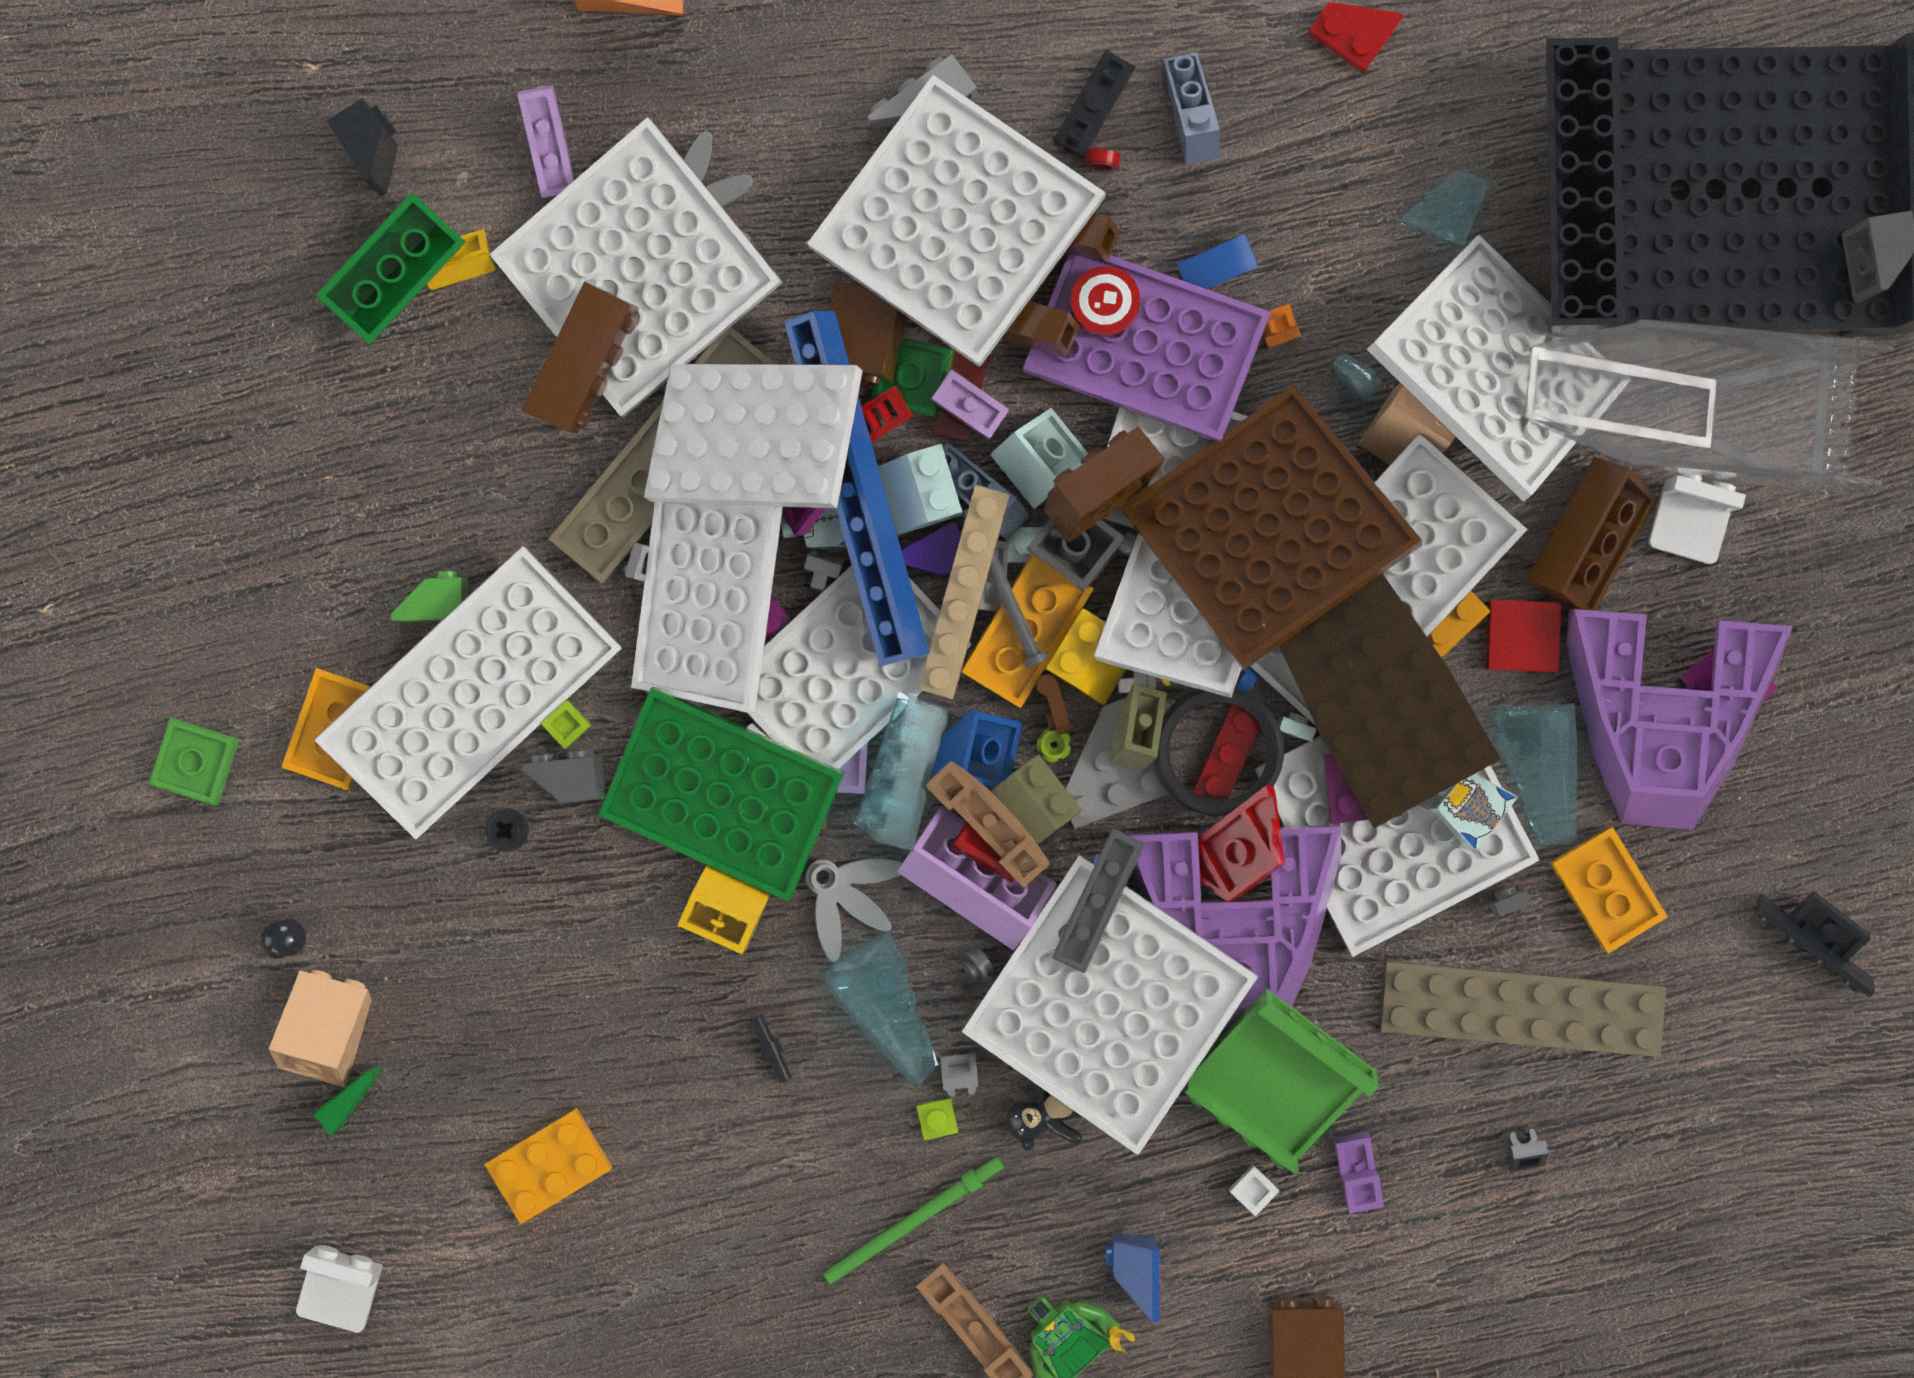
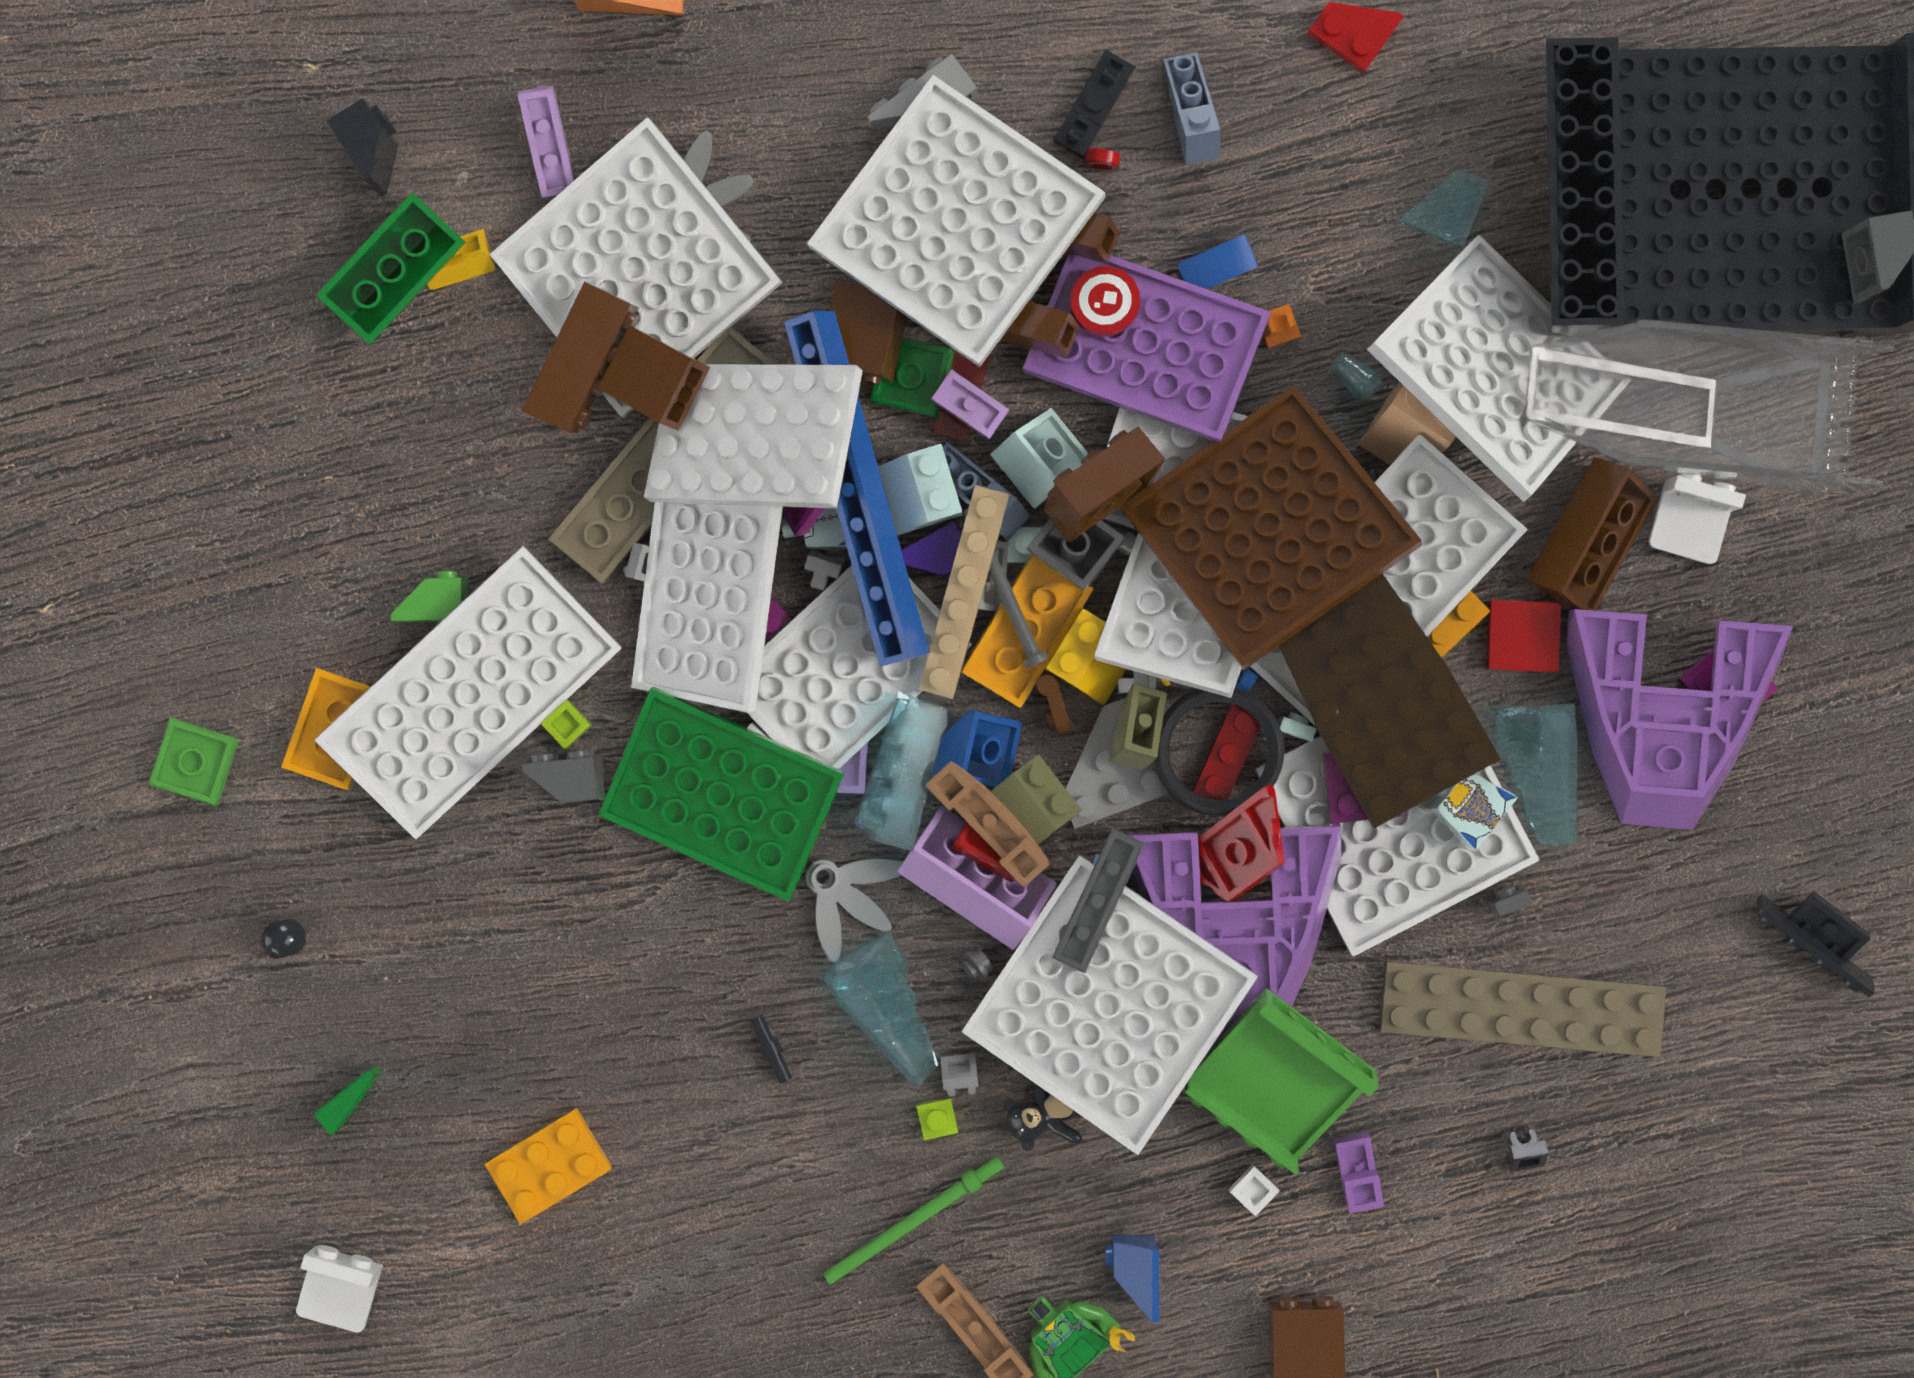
(321, 1027): light nougat slope -> none
(519, 832): black piece -> none
(653, 378): none -> reddish brown brick
(724, 909): yellow slope -> none
(898, 403): red slope -> none
(1053, 754): lime plate -> none
(1608, 889): light orange plate -> none

